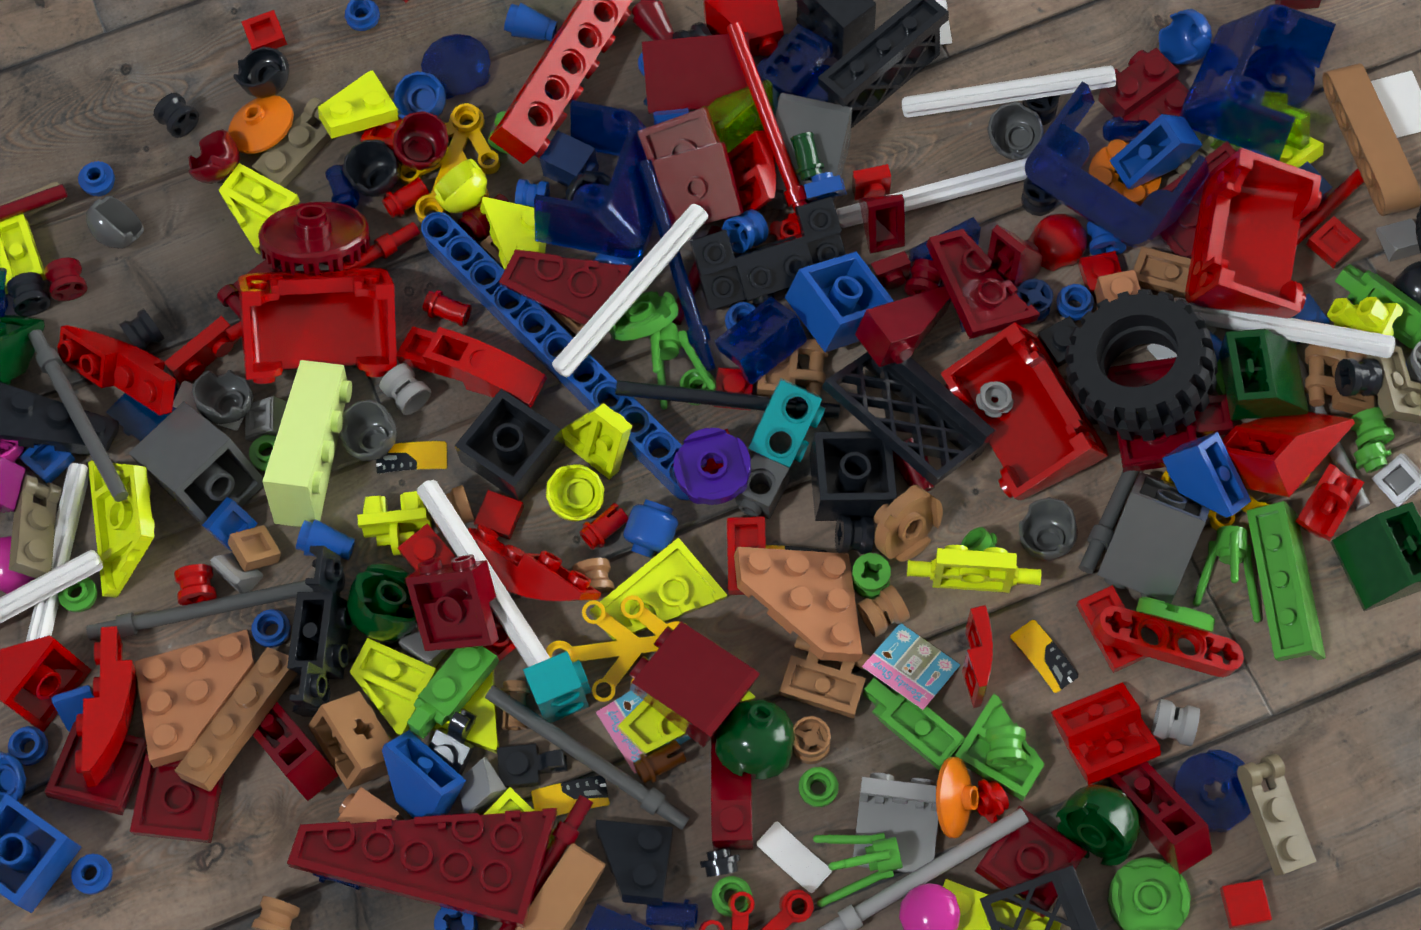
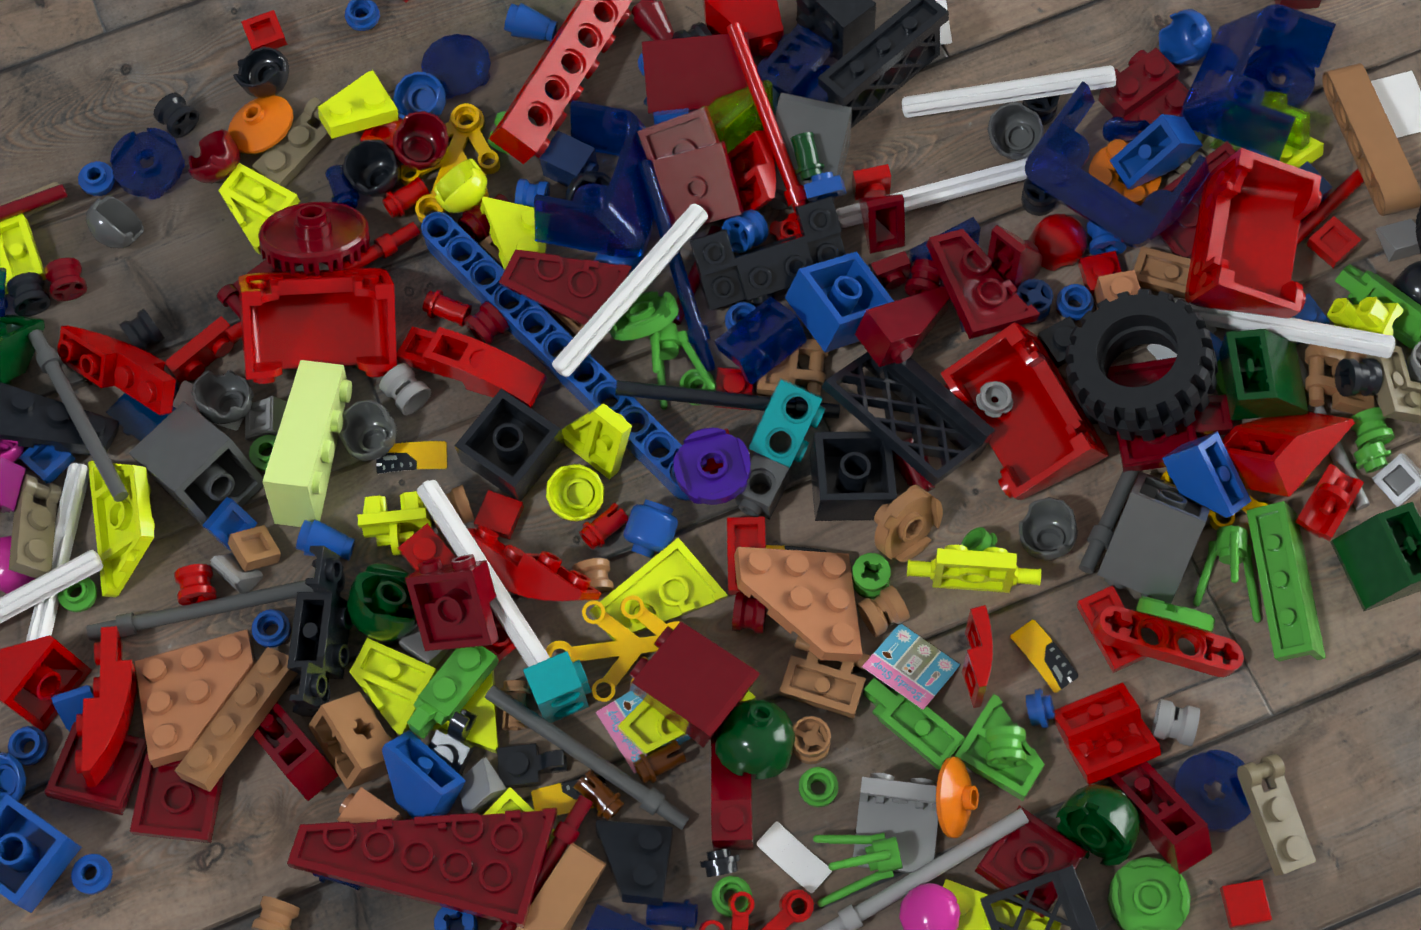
(149, 181): none -> clear blue plate
(486, 323): none -> dark red wheel
(603, 798): none -> reddish brown pin
(748, 614): none -> dark red wheel
(854, 534): black wheel -> none
(992, 800): red plate -> none
(1040, 708): none -> blue plate

